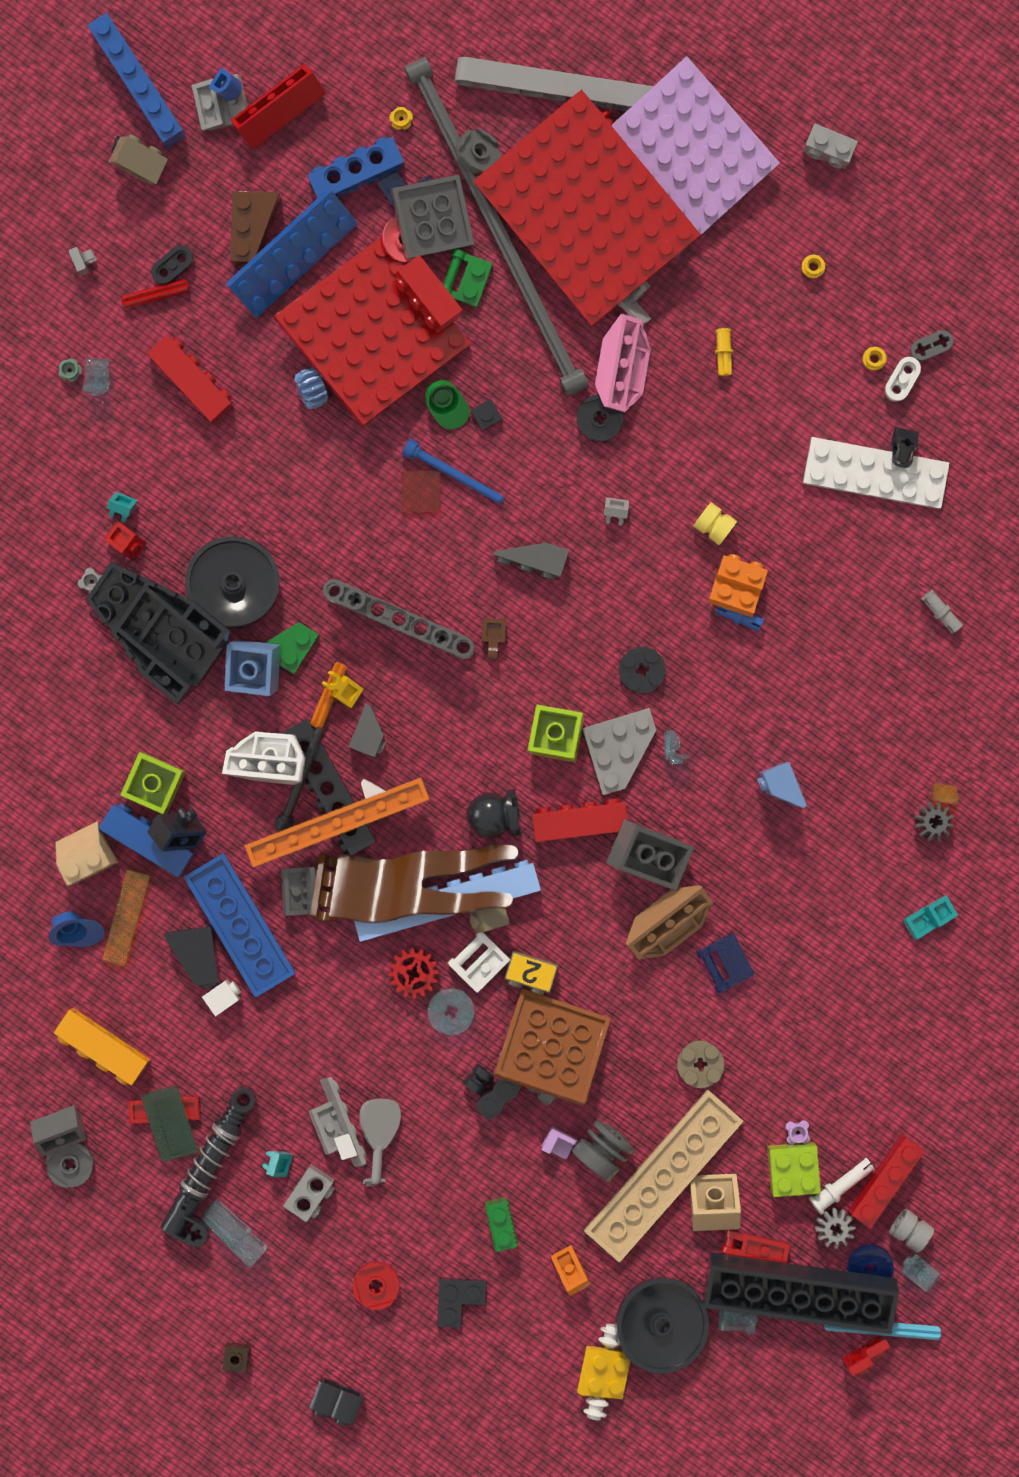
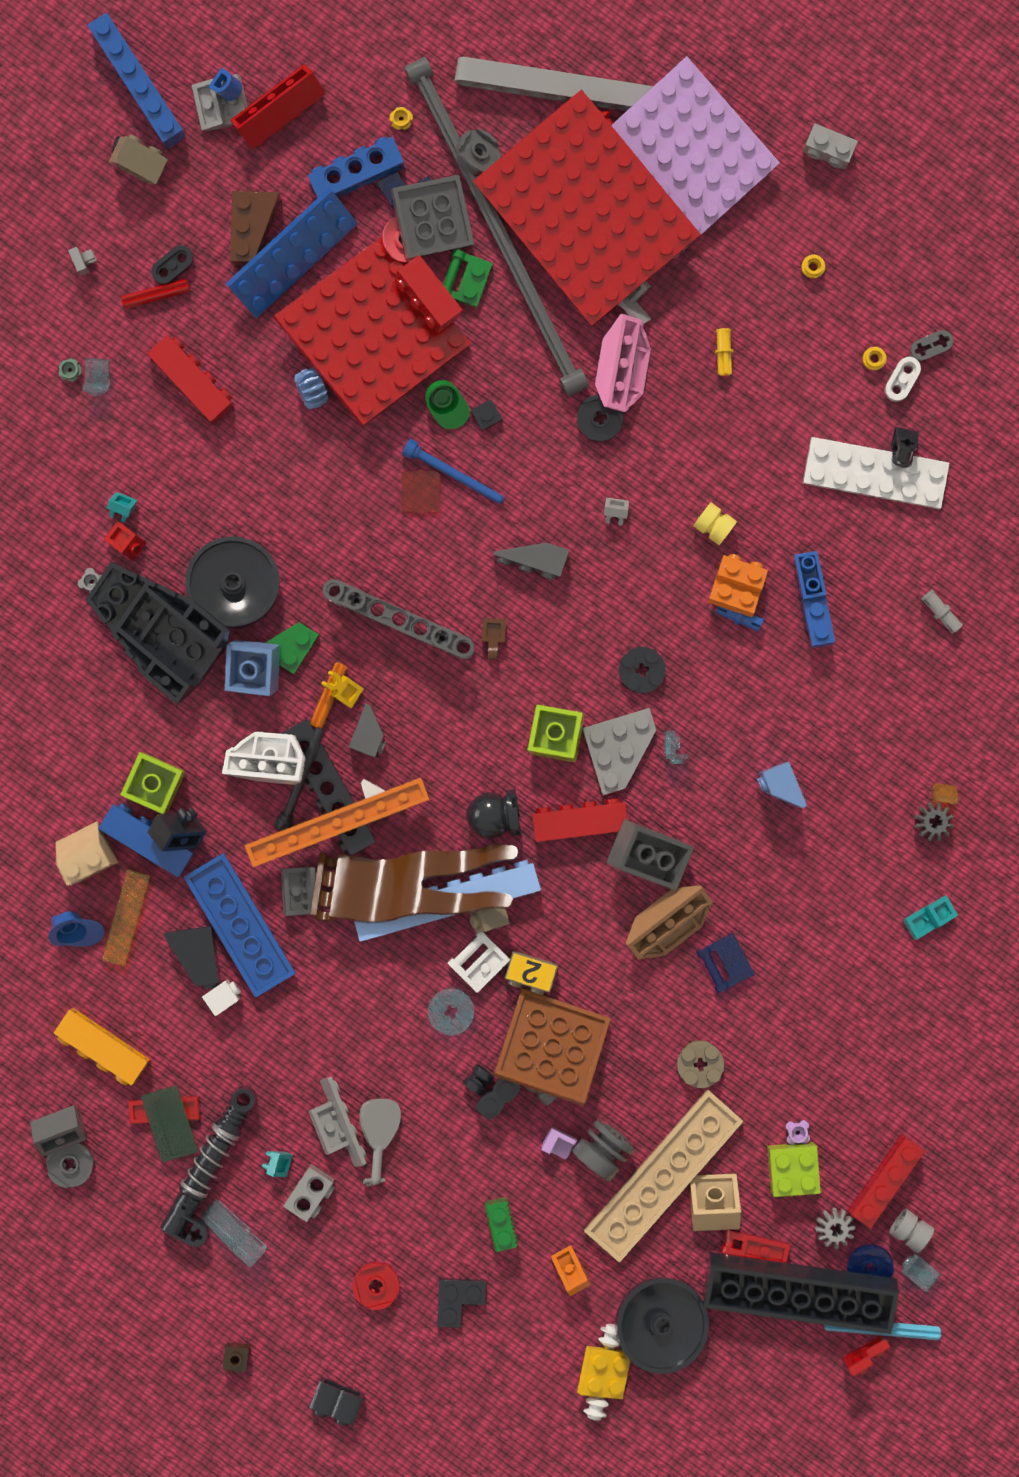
(345, 1146): white sticker -> none
(424, 976): red gear -> none
(737, 1322): clear light blue bracket -> none
(813, 599): none -> blue slope
(833, 1192): white pin -> none

